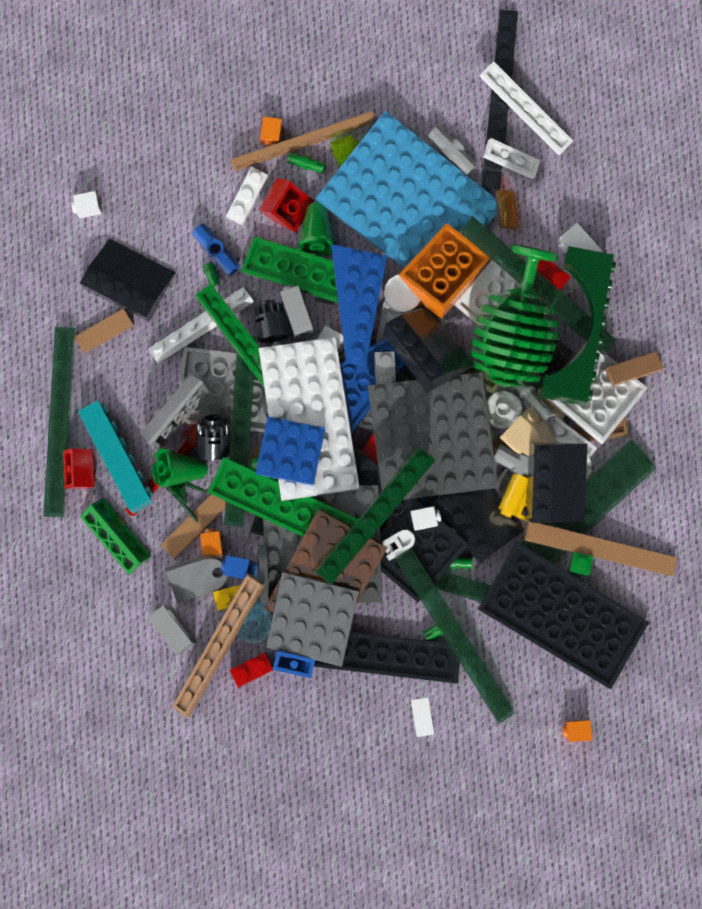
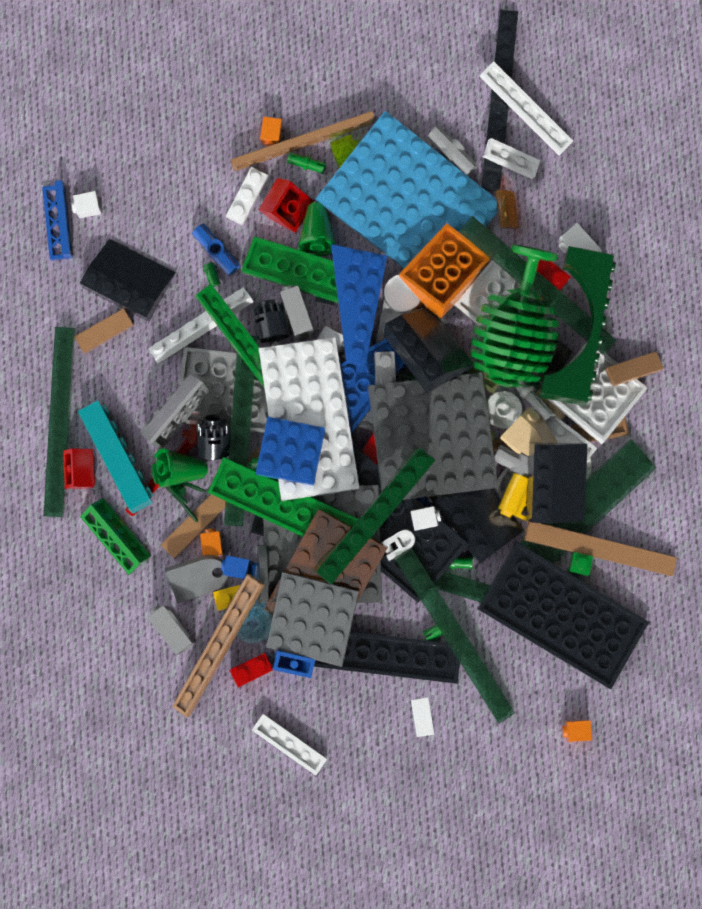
(63, 219): none -> blue fence
(289, 744): none -> white plate

